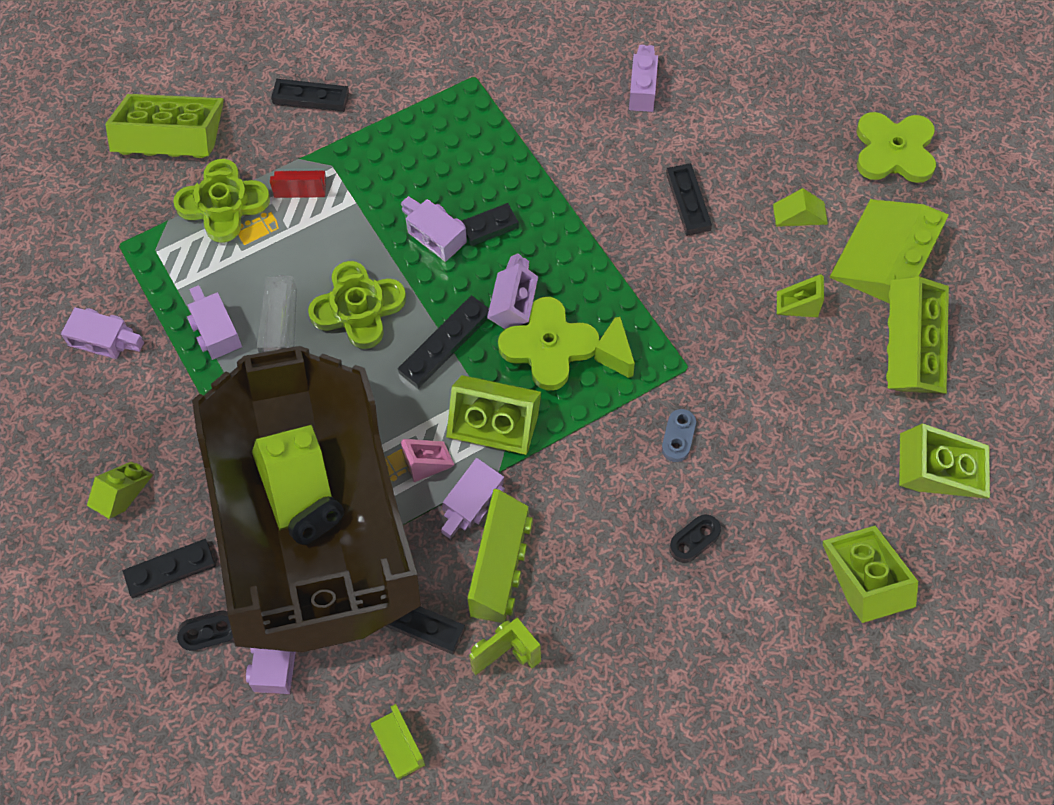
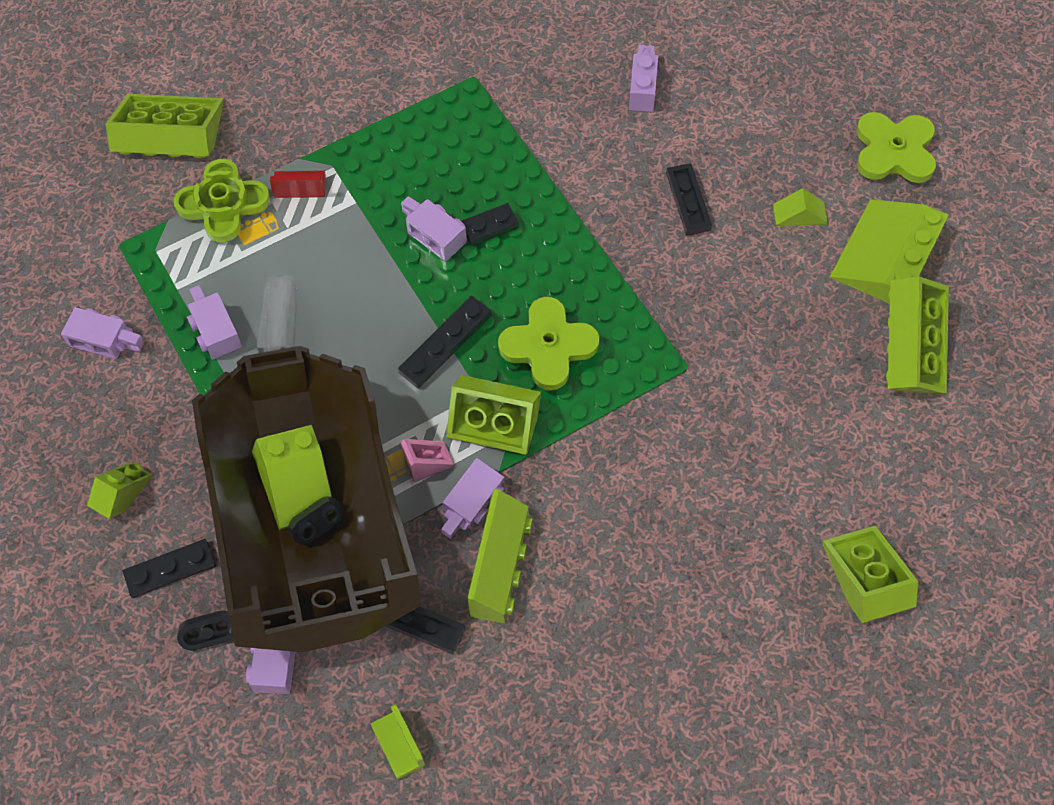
(310, 95): black plate -> none
(357, 304): lime plant -> none
(507, 636): lime bracket -> none
(513, 294): lavender hinge -> none
(614, 349): lime slope -> none
(678, 434): sand blue plate -> none
(694, 539): black plate -> none
(802, 298): lime slope -> none
(943, 463): lime slope -> none

